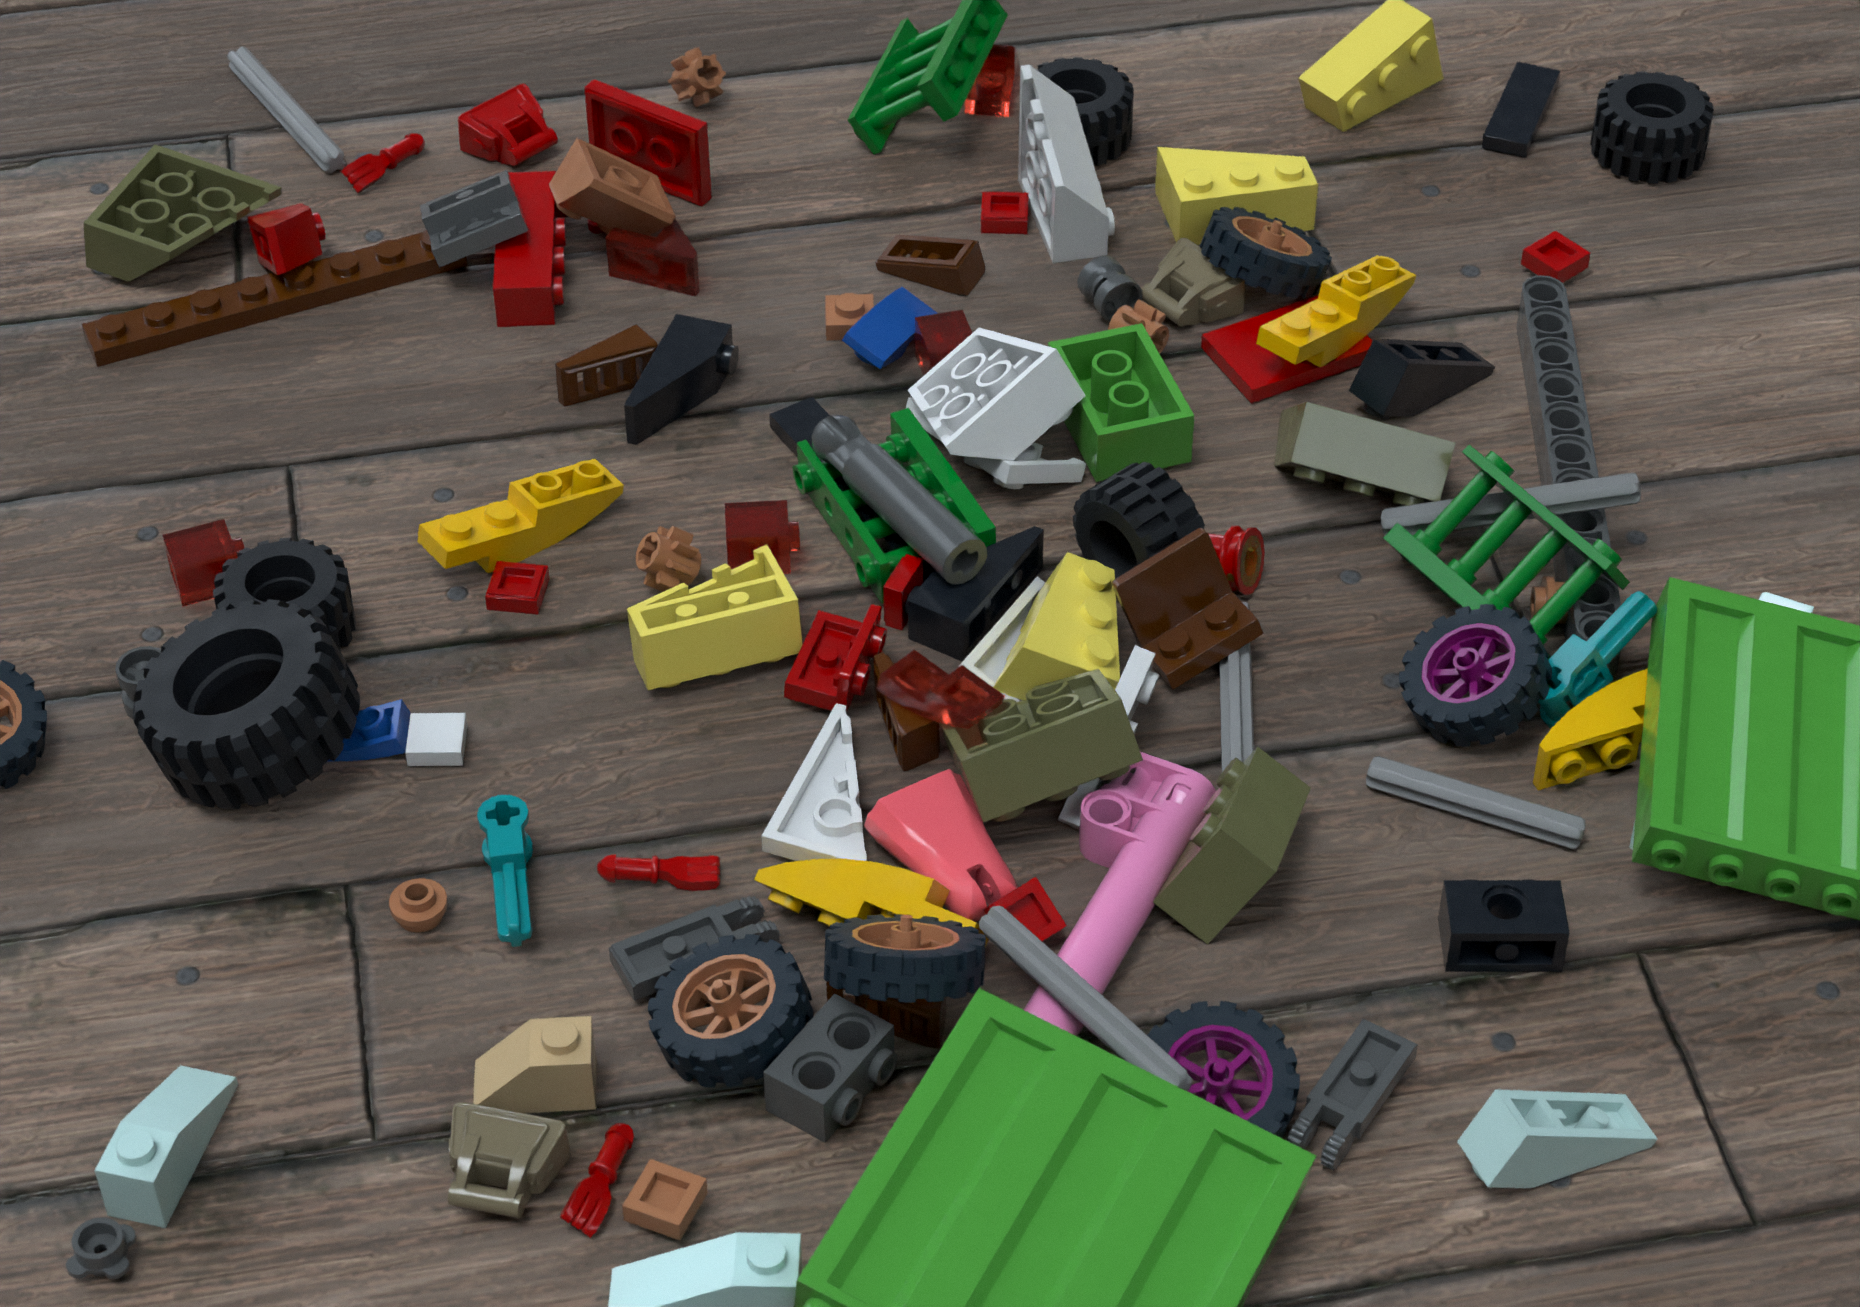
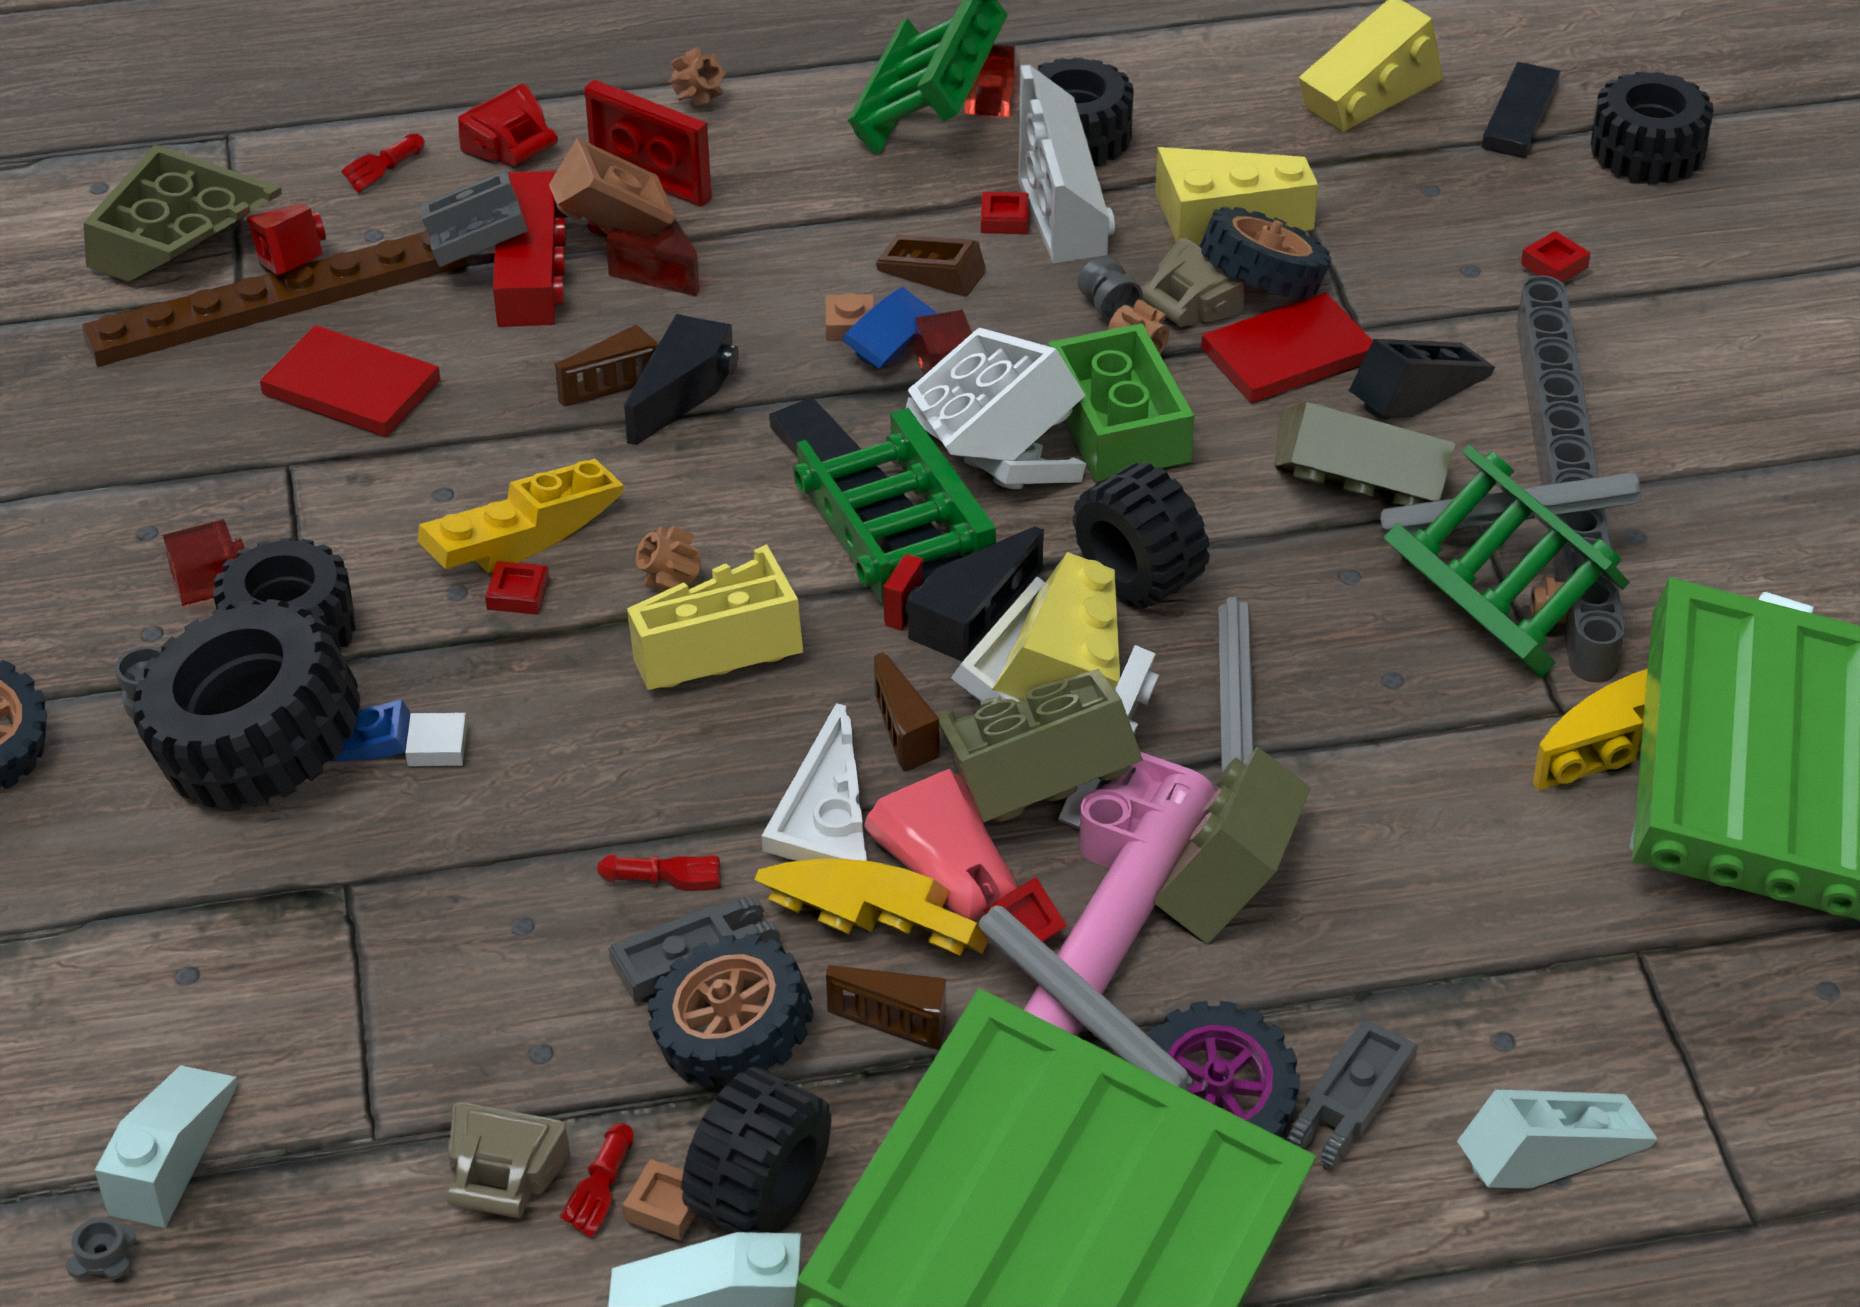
(286, 110): light grey axle -> none
(350, 380): none -> red tile
(418, 904): nougat plate -> none
(507, 852): teal connector -> none
(540, 1068): tan slope -> none
(756, 1153): none -> black tyre
(758, 524): clear red brick -> none
(830, 1068): dark grey brick -> none
(835, 659): red bracket -> none
(900, 500): dark grey piece -> none
(904, 958): black wheel -> none
(929, 691): clear red slope -> none
(1185, 609): reddish brown bracket -> none
(1241, 557): red piece -> none
(1341, 316): yellow slope -> none
(1461, 653): black wheel -> none
(1476, 802): light grey axle -> none
(1503, 925): black brick -> none
(1581, 665): teal connector -> none

